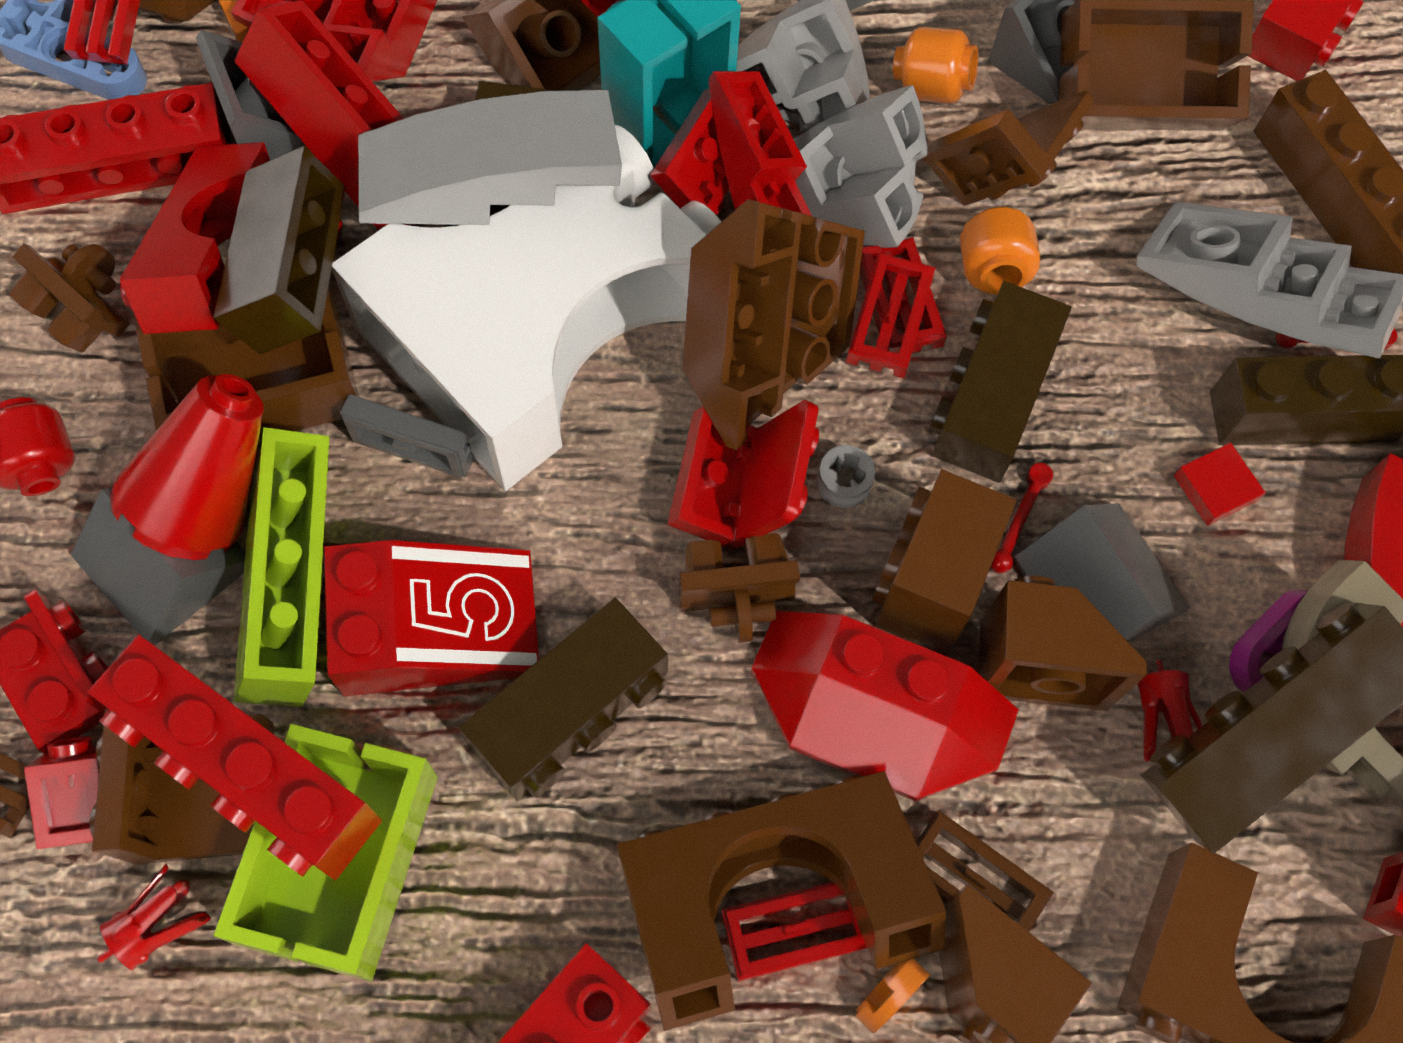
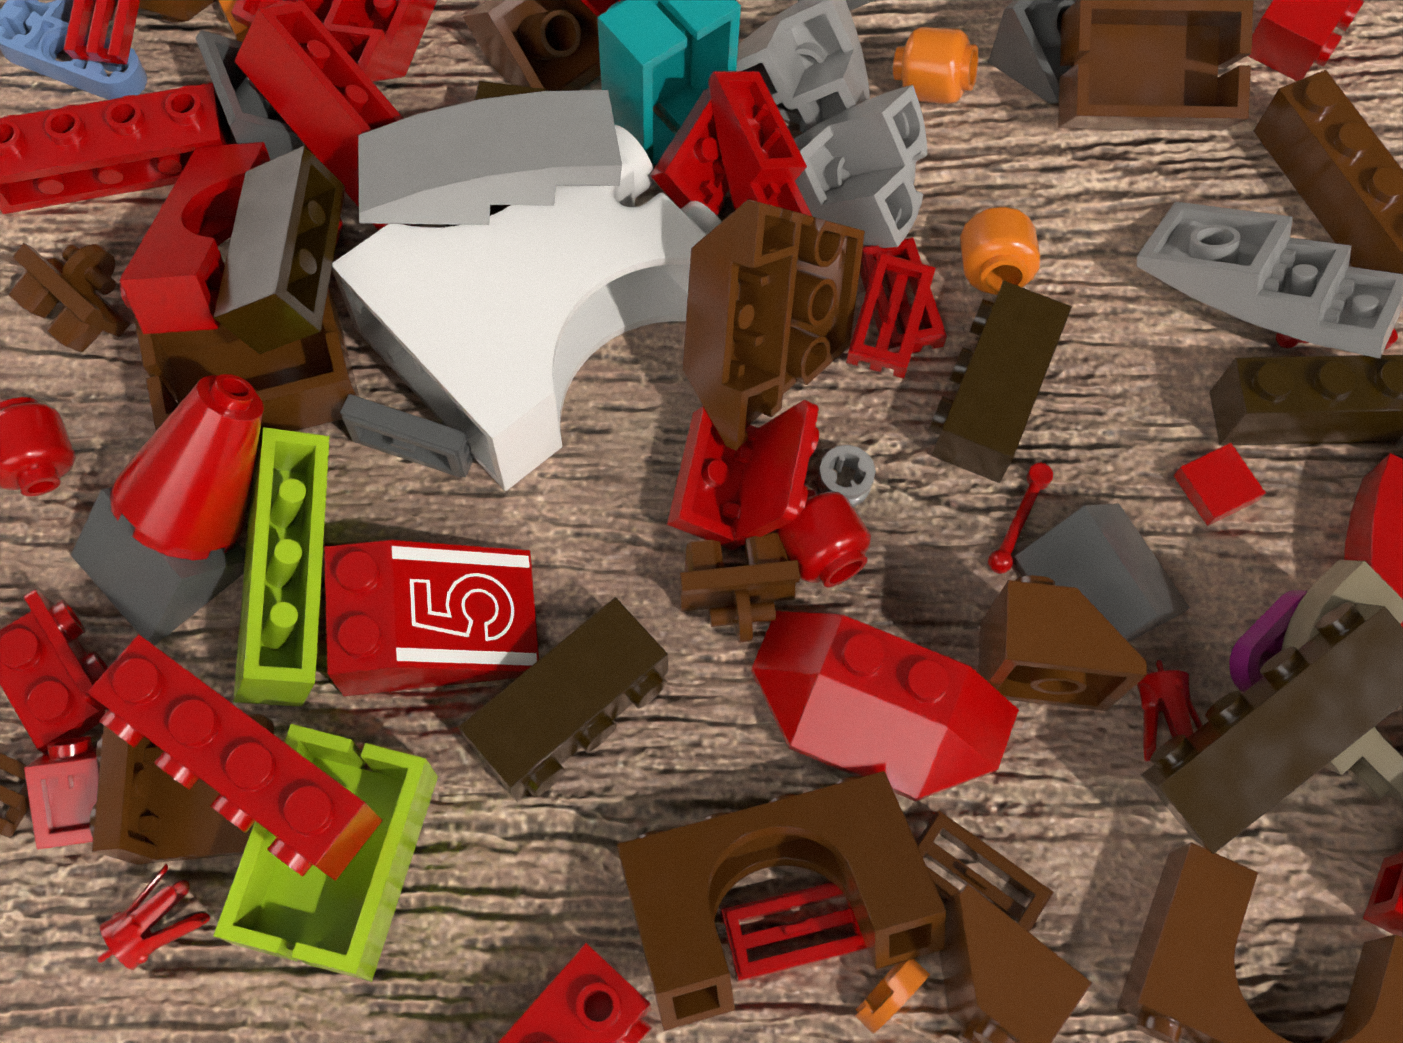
(826, 539): none -> red head
(941, 561): reddish brown brick -> none
(1006, 150): reddish brown bracket -> none

